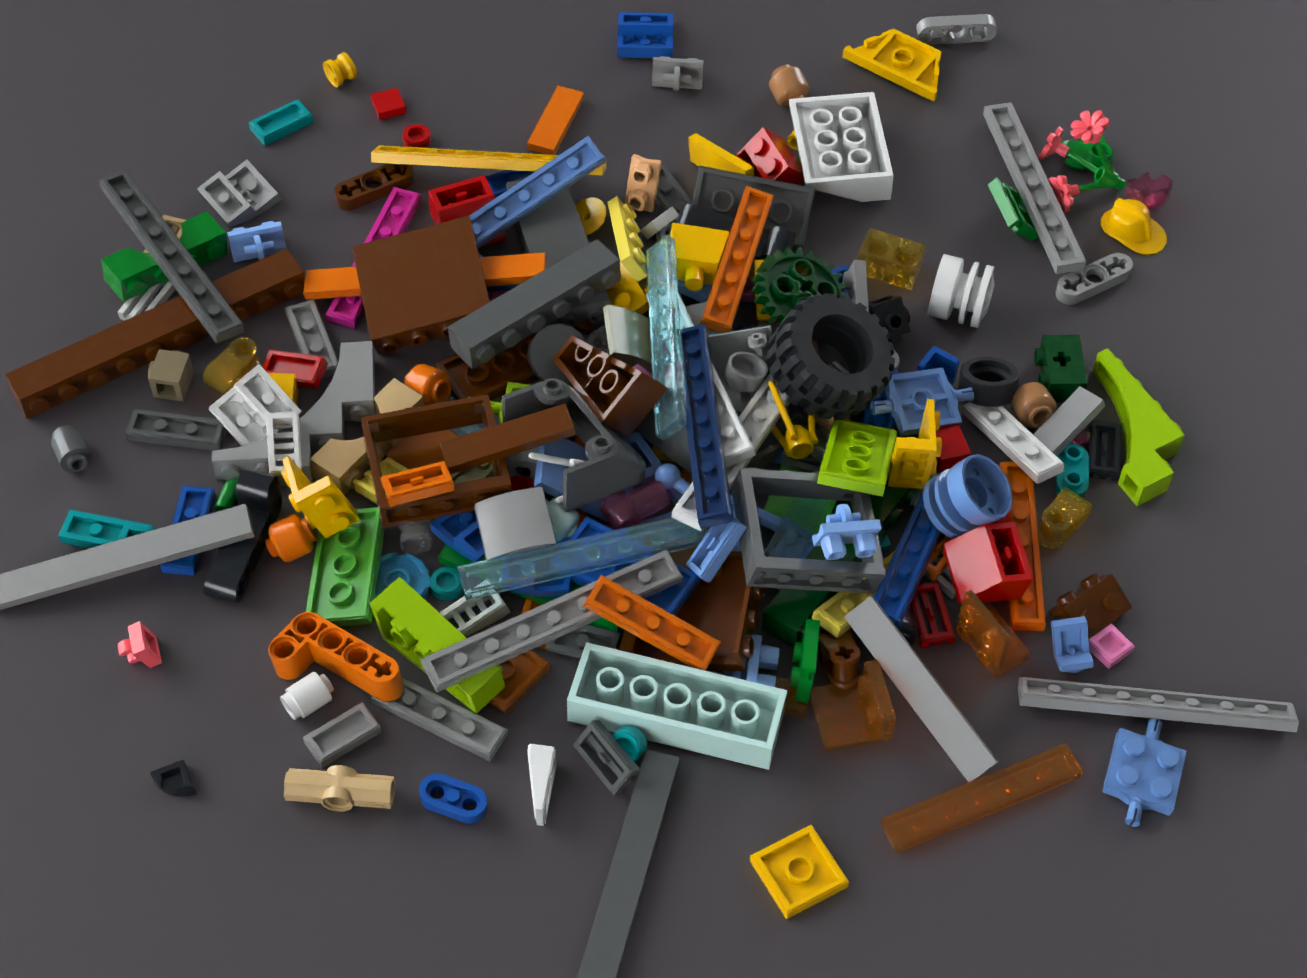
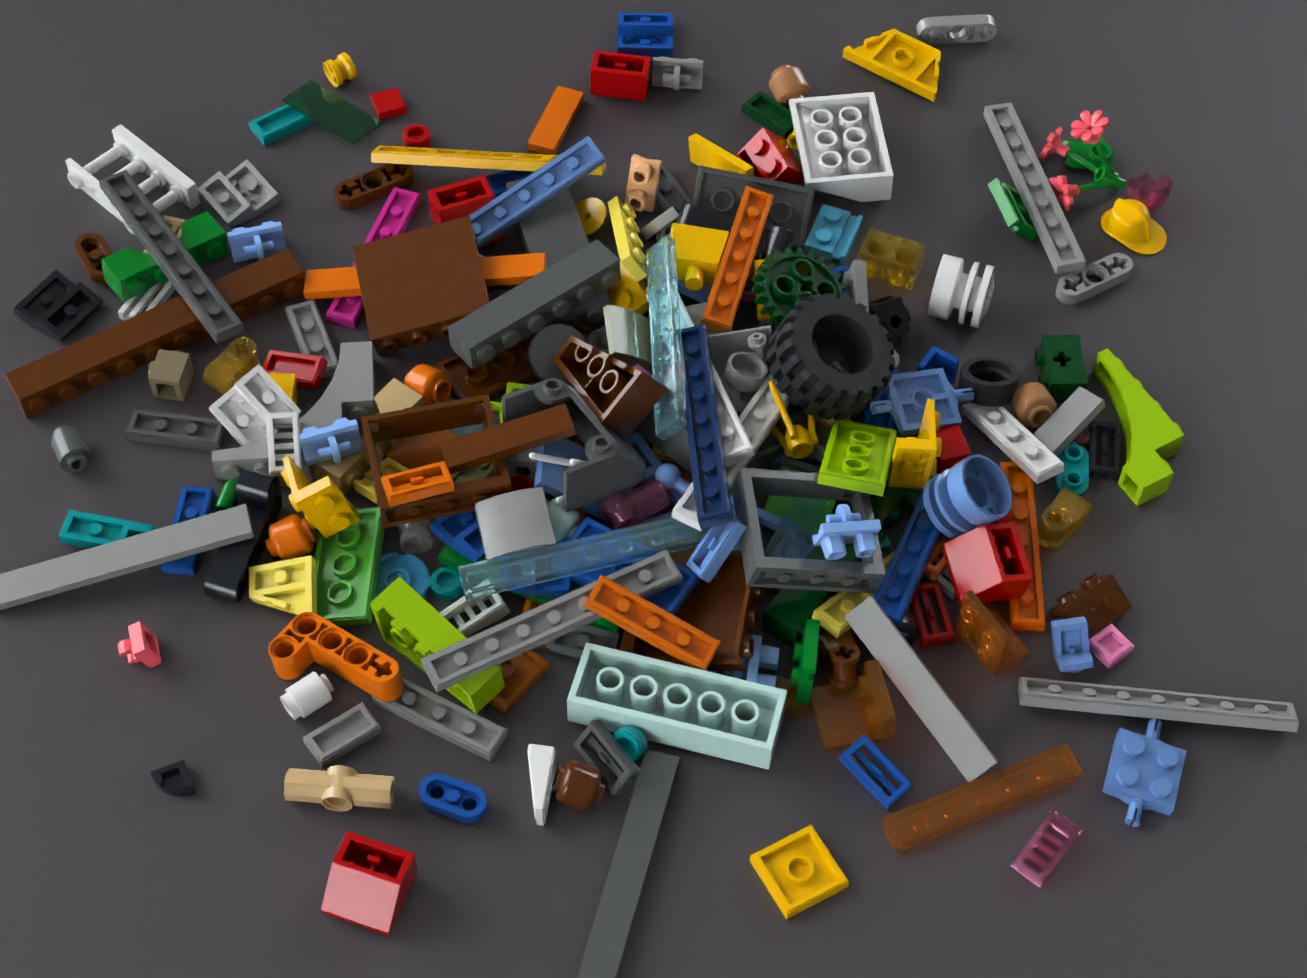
(57, 306): none -> black slope
(90, 251): none -> reddish brown plate
(142, 160): none -> white fence
(285, 585): none -> light yellow wing
(330, 441): none -> light blue hips
(332, 111): none -> clear green piece
(368, 883): none -> slope
(578, 785): none -> reddish brown head
(620, 75): none -> red slope
(769, 114): none -> dark green tile
(833, 233): none -> medium azure plate
(866, 781): none -> blue tile
(1063, 826): none -> clear pink slope

